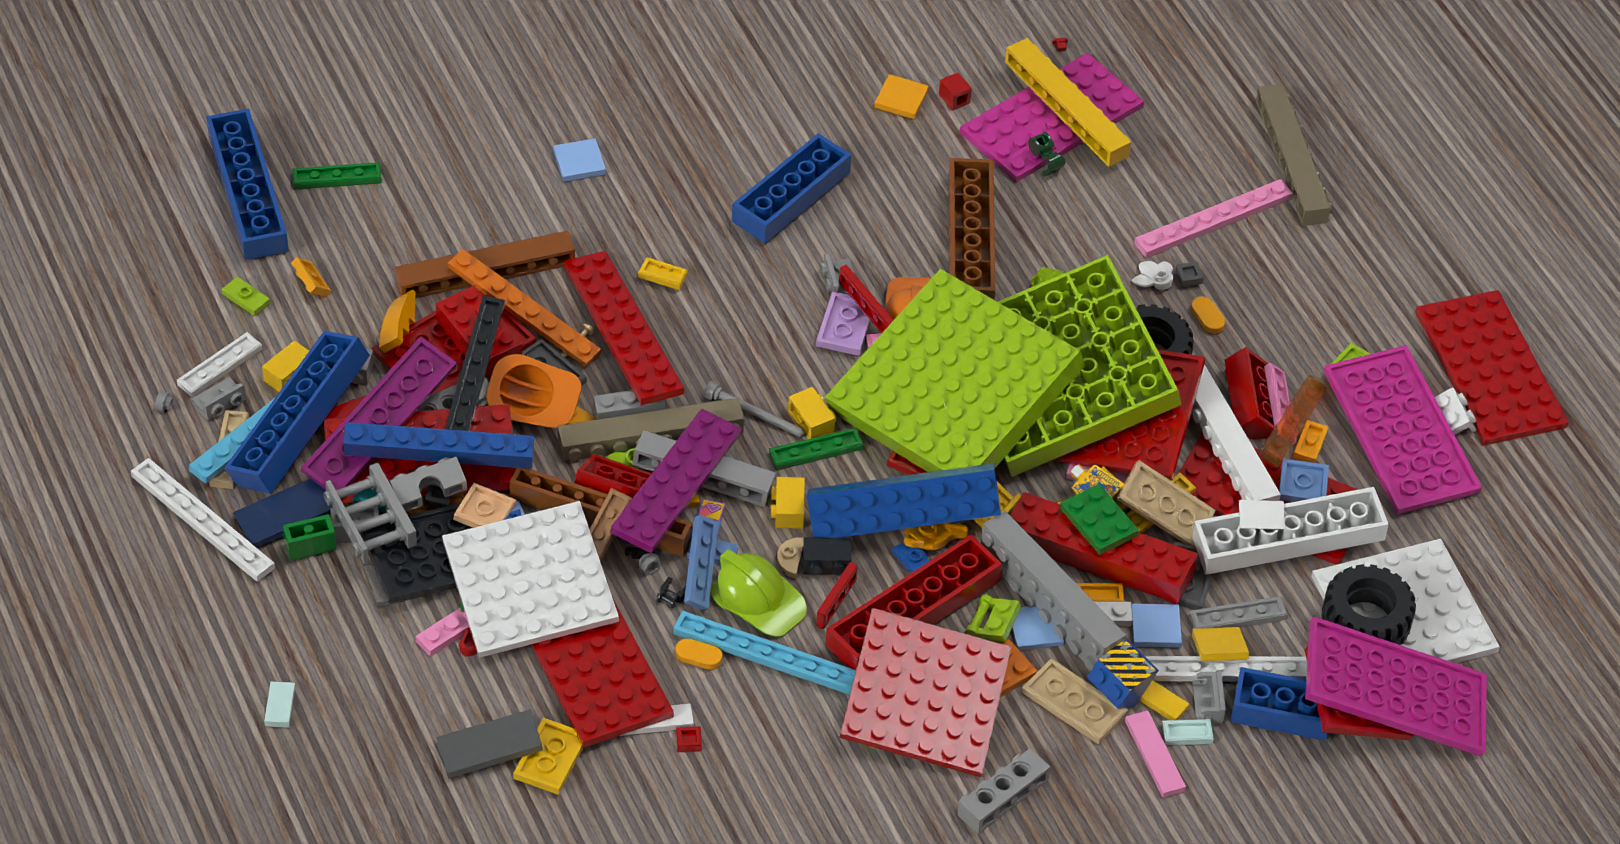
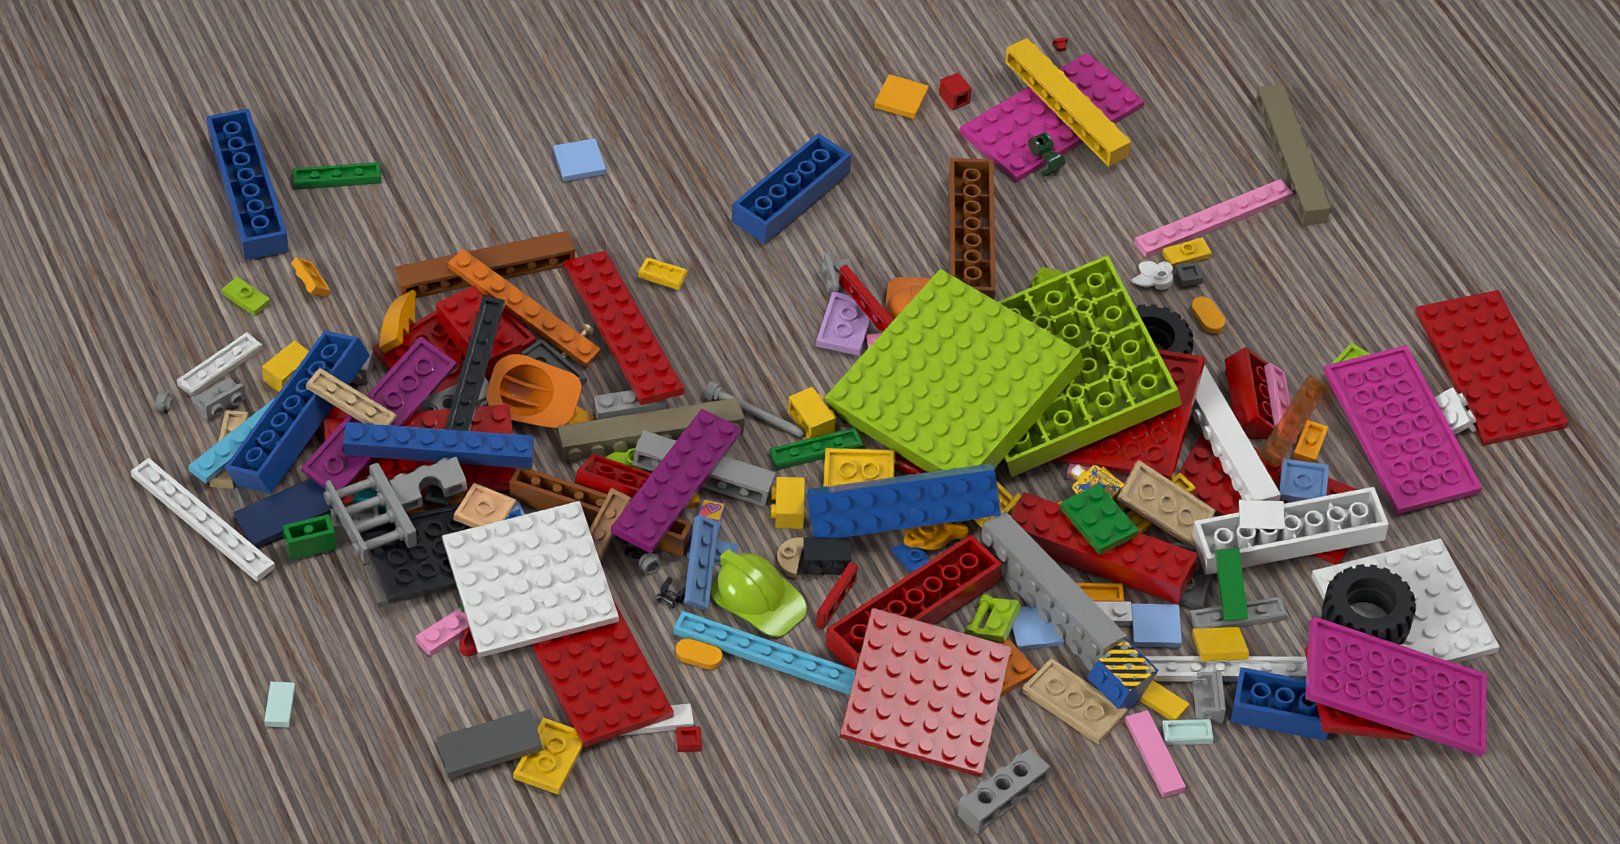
(349, 399): none -> tan tile
(857, 465): none -> yellow tile
(1187, 252): none -> yellow plate
(1231, 584): none -> green tile

